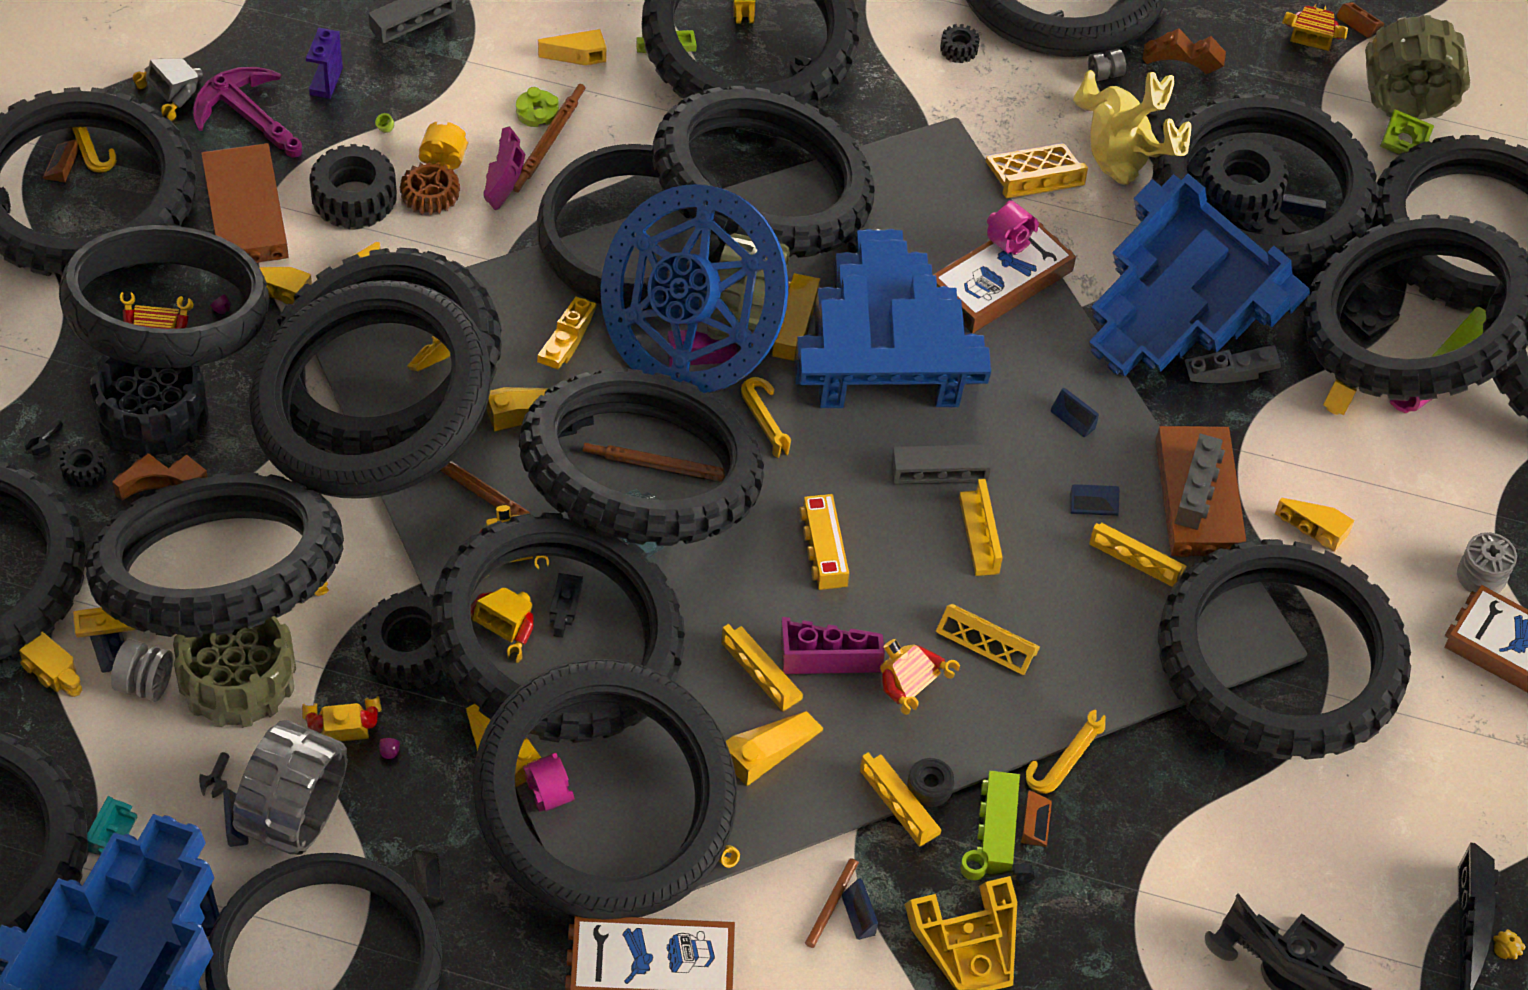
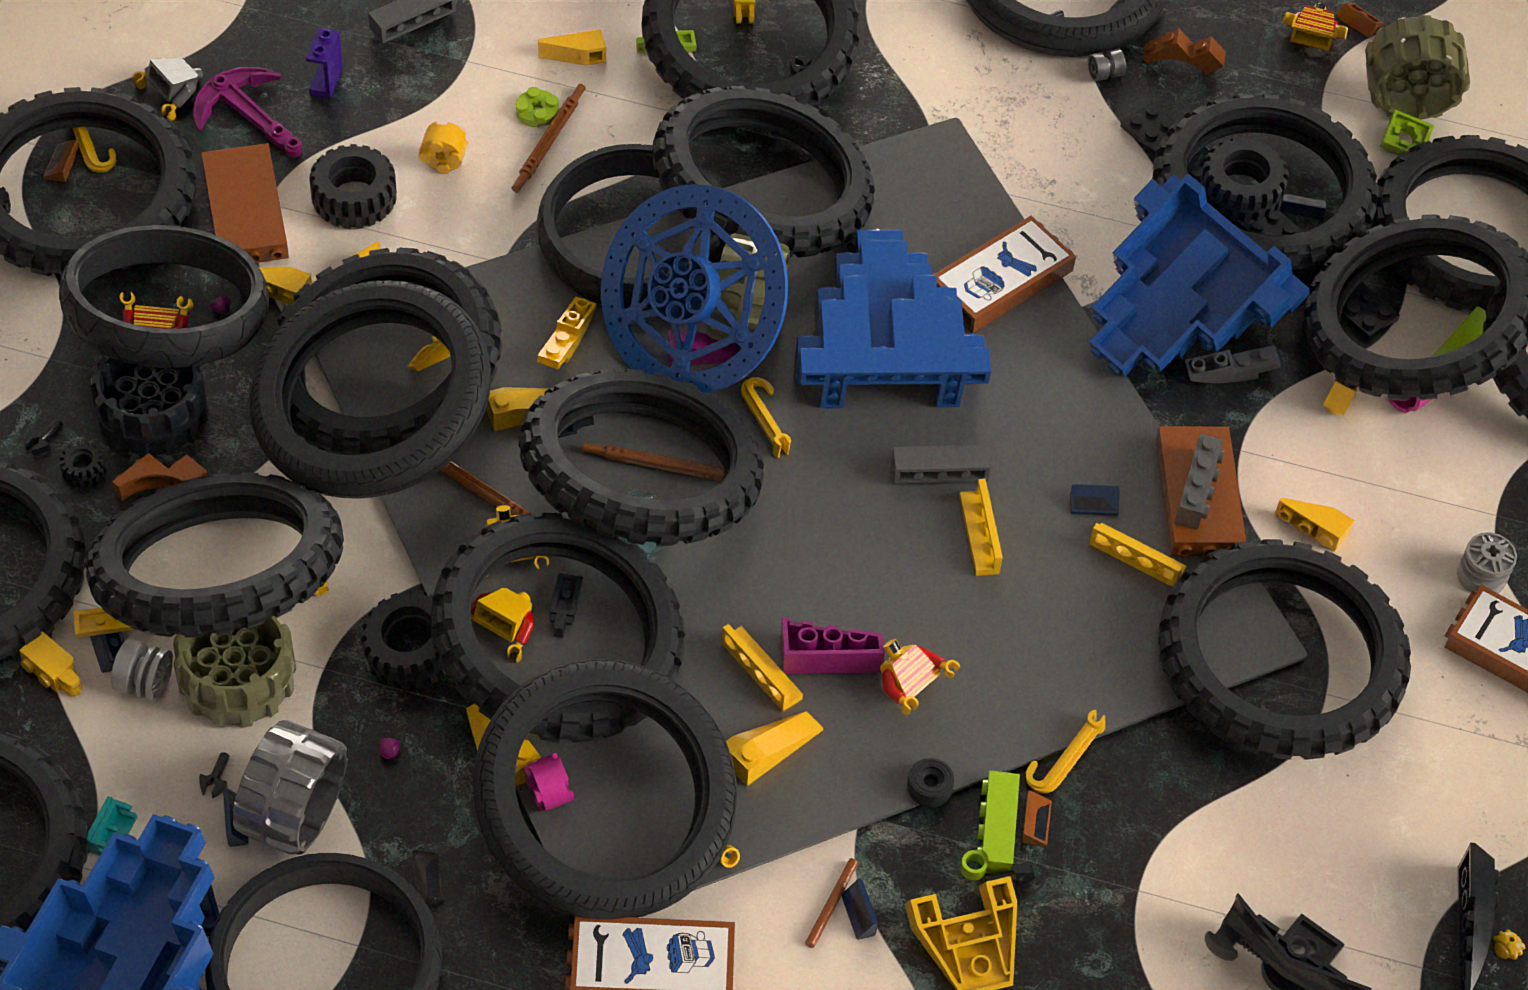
(343, 721): yellow torso -> none
(384, 123): lime hinge -> none
(431, 194): dark orange gear -> none
(505, 171): magenta slope -> none
(798, 314): yellow brick -> none
(825, 542): yellow brick -> none
(899, 799): yellow fence -> none
(963, 35): black tyre -> none
(991, 630): yellow fence -> none
(1011, 228): dark pink brick -> none
(1037, 179): yellow fence -> none
(1075, 412): dark blue slope -> none
(1121, 129): light yellow animal -> none

